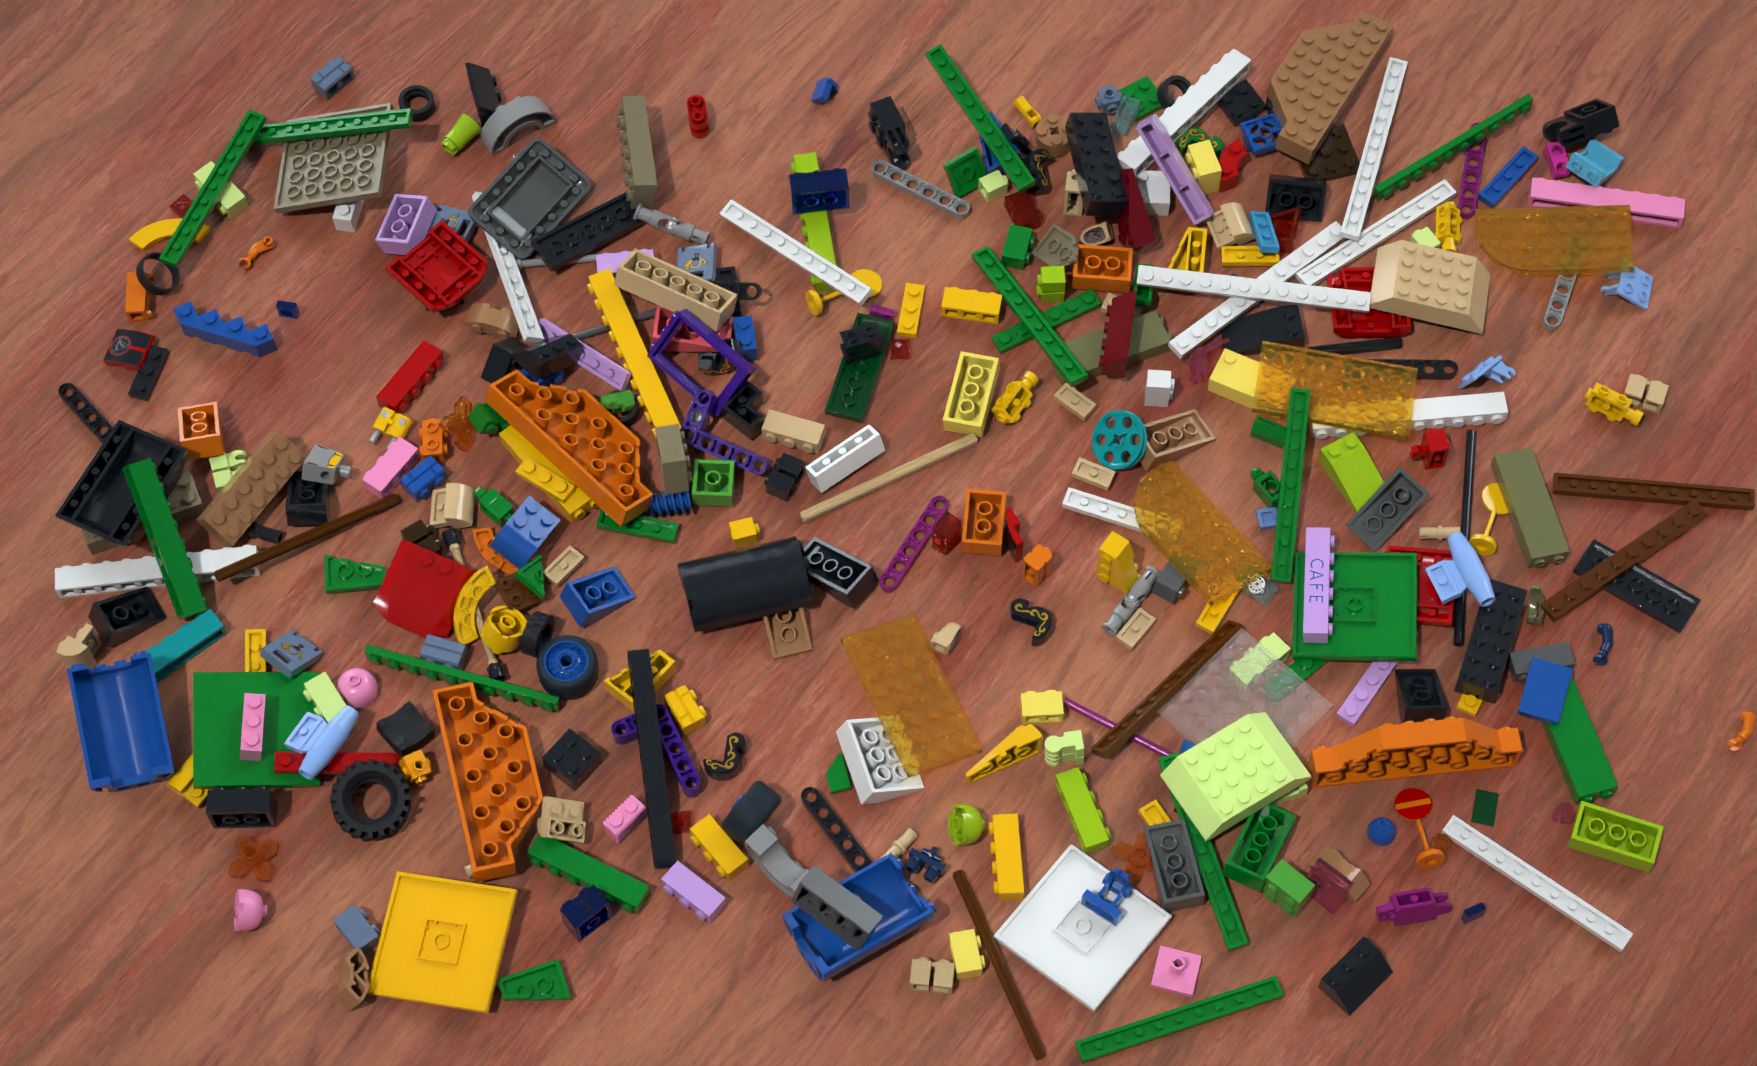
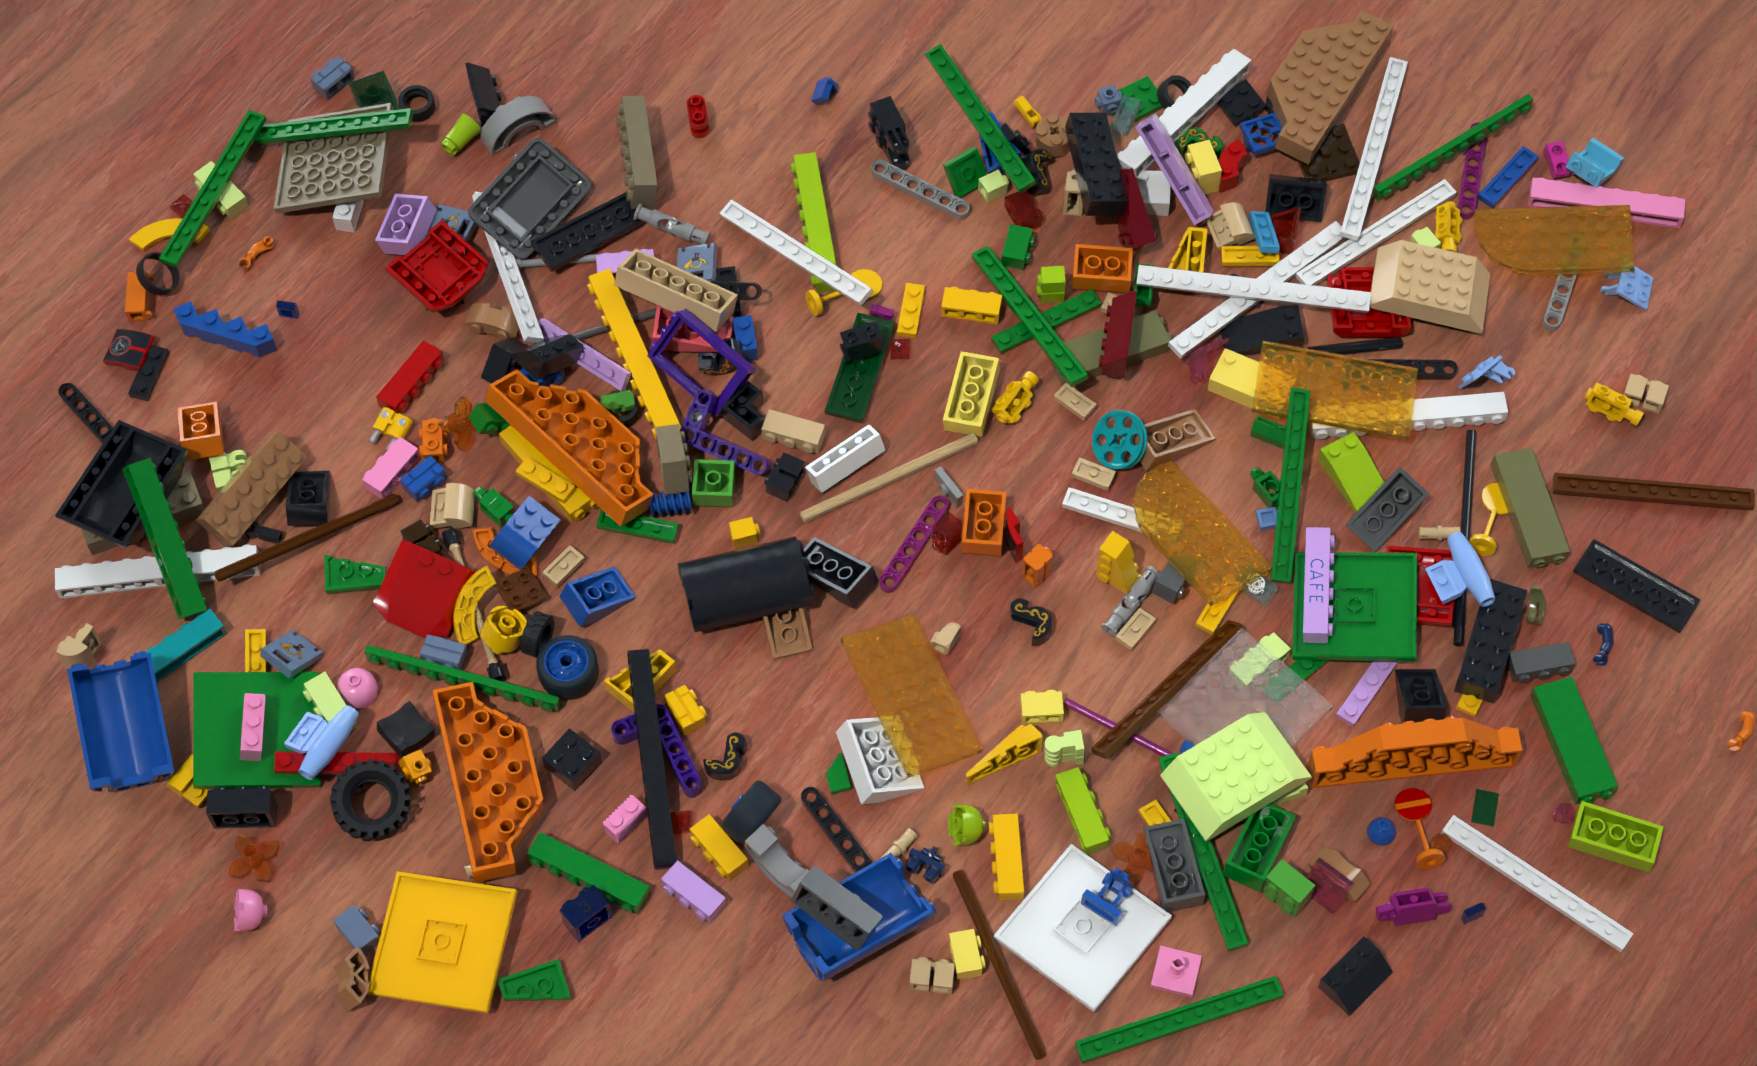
(125, 616): black slope -> none
(324, 465): light grey torso -> none
(373, 91): none -> clear green brick
(533, 576): green tile -> none
(562, 820): tan brick -> none
(819, 191): clear blue brick -> none
(948, 487): none -> light grey plate
(1057, 247): dark tan tile -> none
(1097, 234): rock -> none
(1158, 388): white brick -> none
(1433, 449): red brick -> none
(1545, 691): blue tile -> none
(1582, 123): black brick -> none
(1623, 560): reddish brown plate -> none

